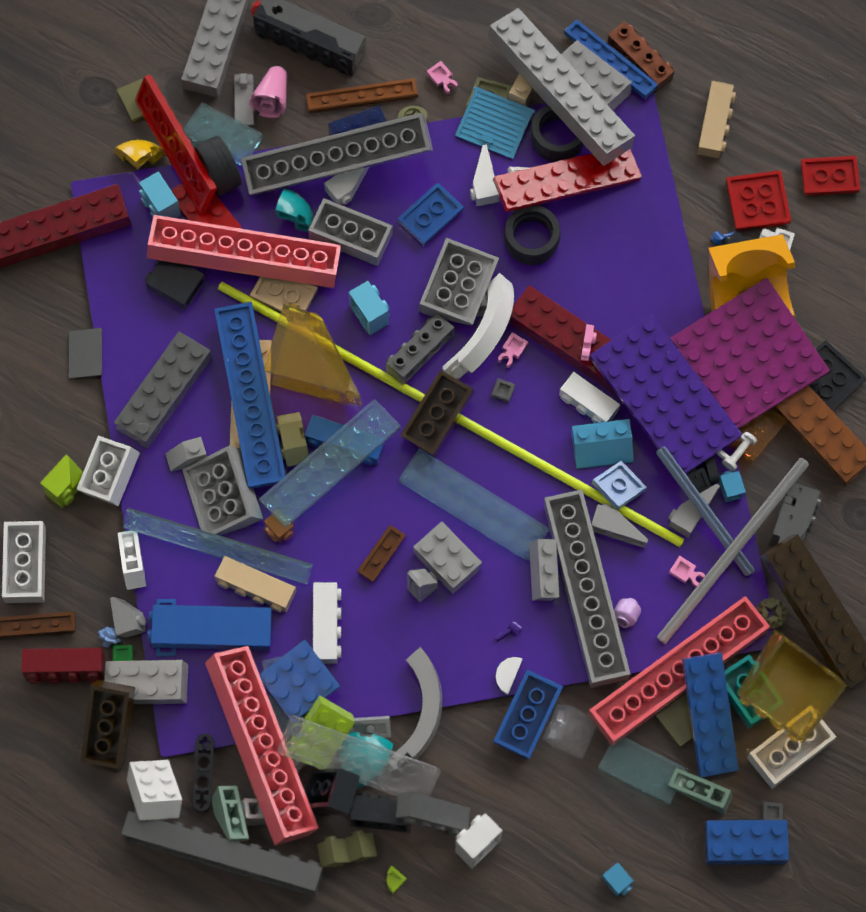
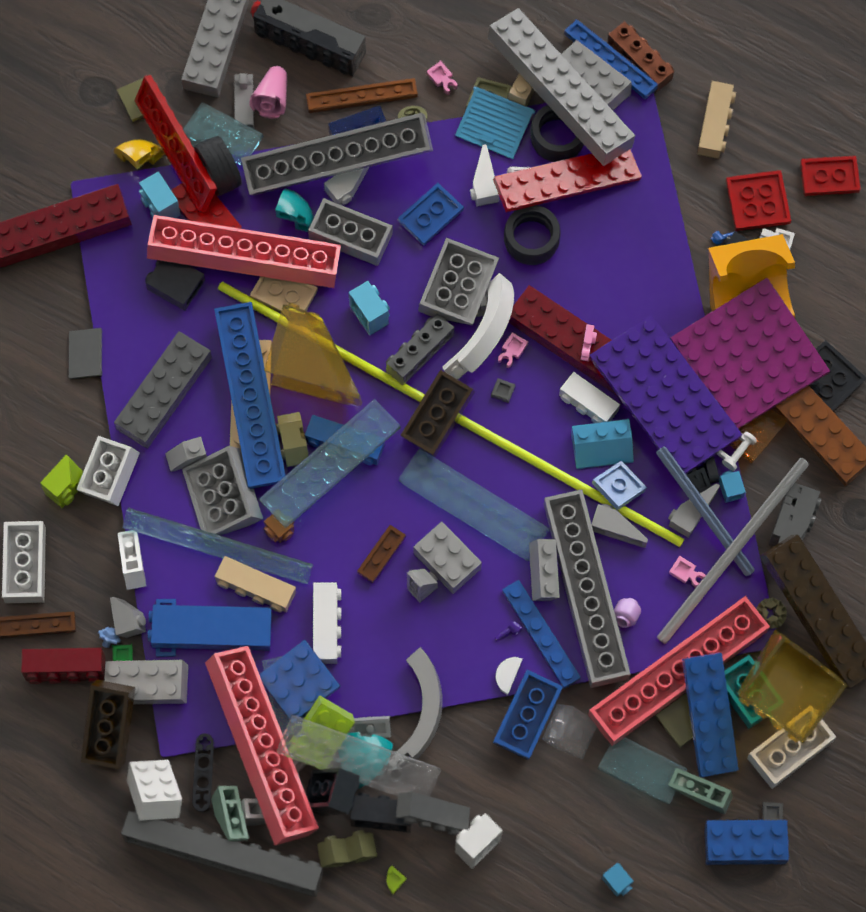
(541, 634): none -> blue plate

